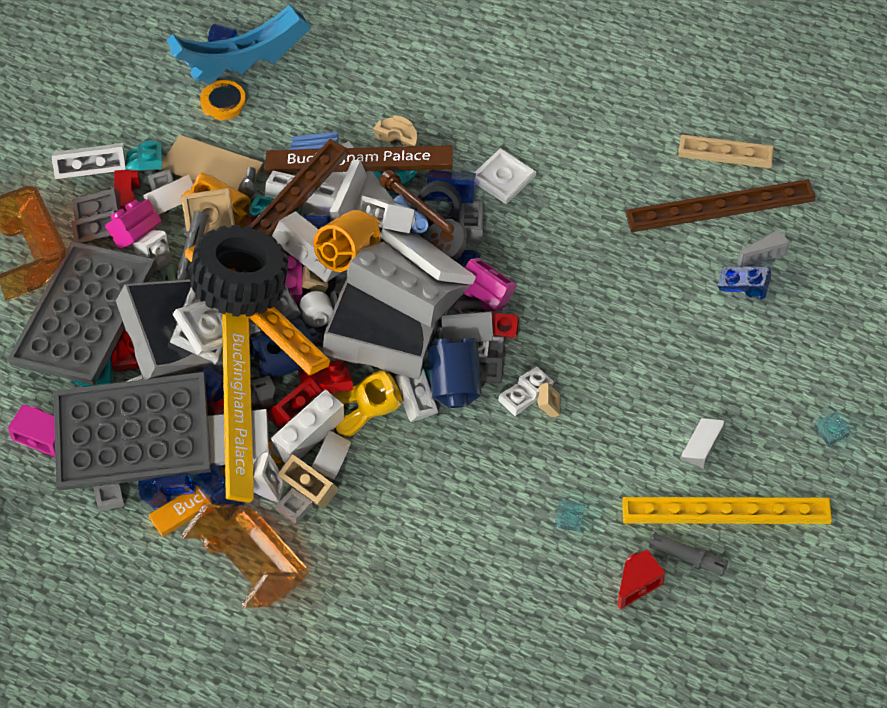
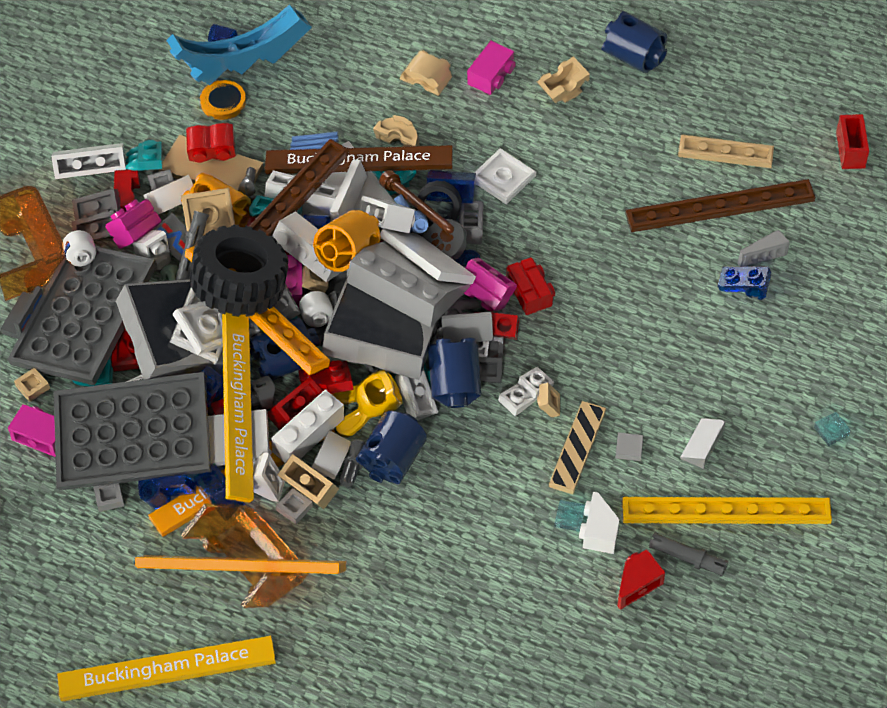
(21, 313): none -> dark grey panel
(32, 384): none -> tan plate
(79, 246): none -> white head
(165, 668): none -> yellow tile
(175, 234): none -> dark grey panel
(210, 142): none -> red brick
(240, 564): none -> light orange tile
(350, 464): none -> dark grey axle
(392, 447): none -> dark blue cylinder
(428, 72): none -> tan cylinder
(491, 67): none -> dark pink brick
(531, 288): none -> red brick
(566, 82): none -> tan cylinder
(577, 447): none -> tan tile
(601, 526): none -> white slope
(629, 446): none -> light grey tile
(635, 42): none -> dark blue cylinder
(852, 141): none -> red brick

